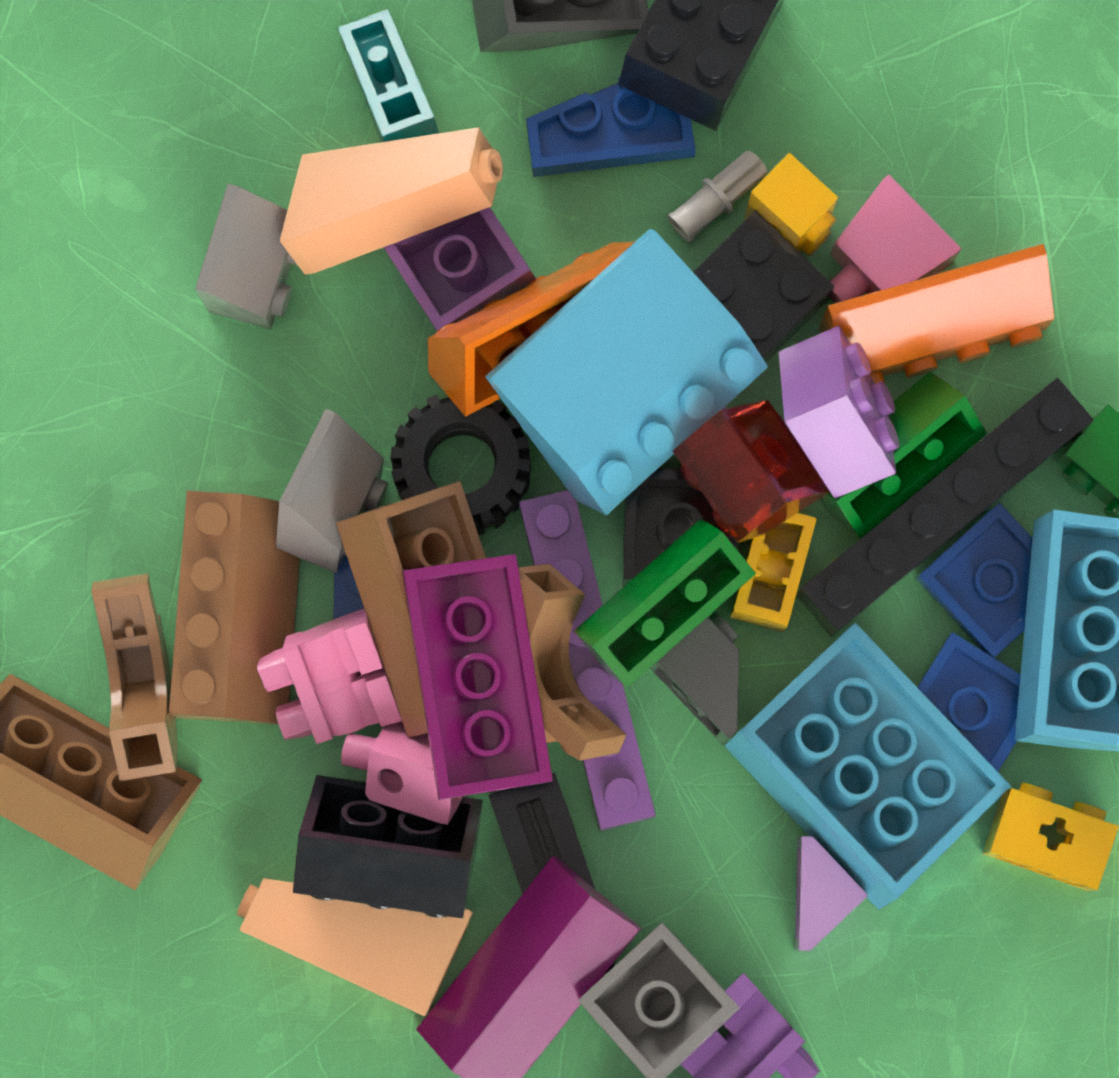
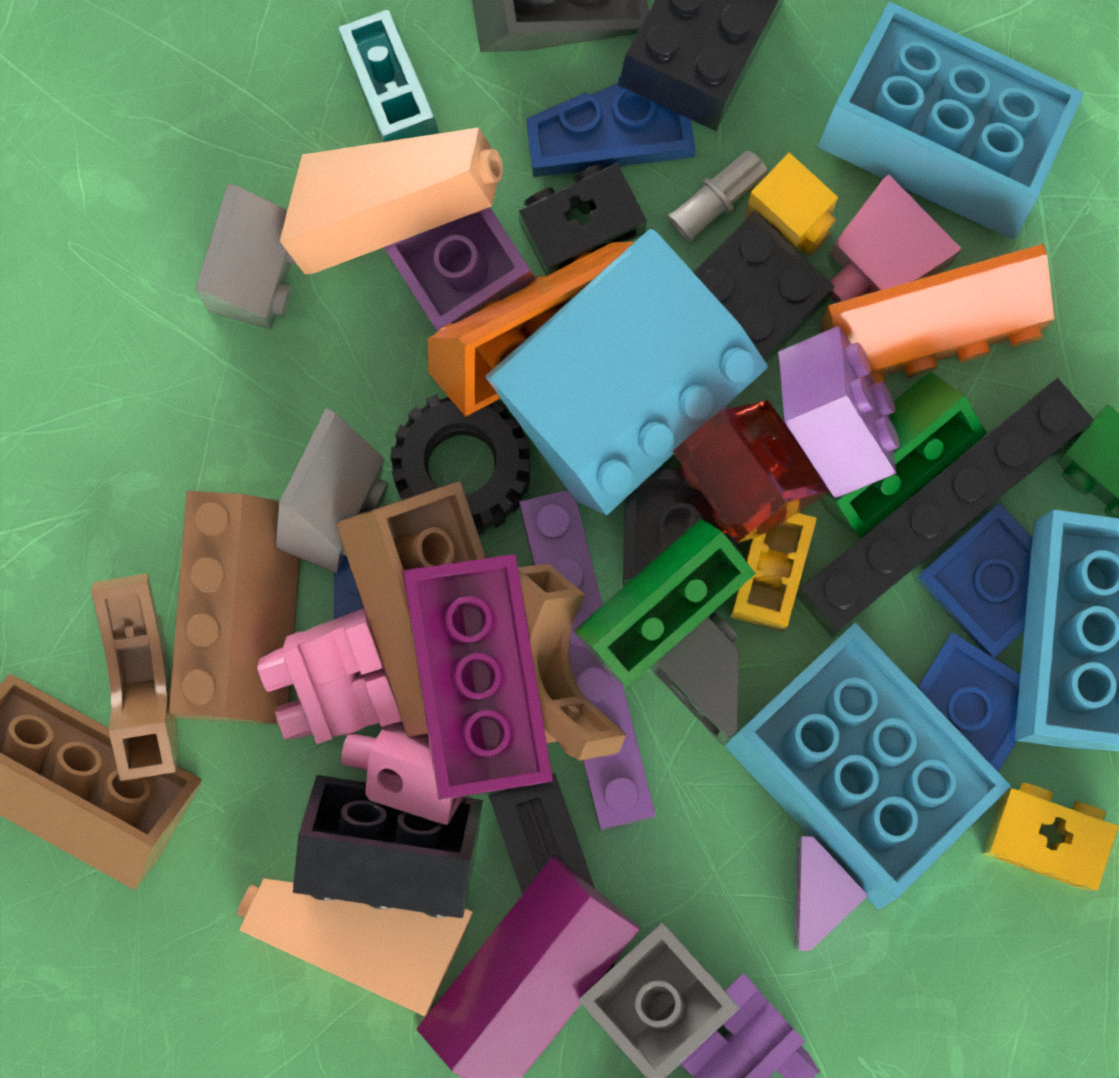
(597, 191): none -> black brick
(951, 120): none -> medium azure slope

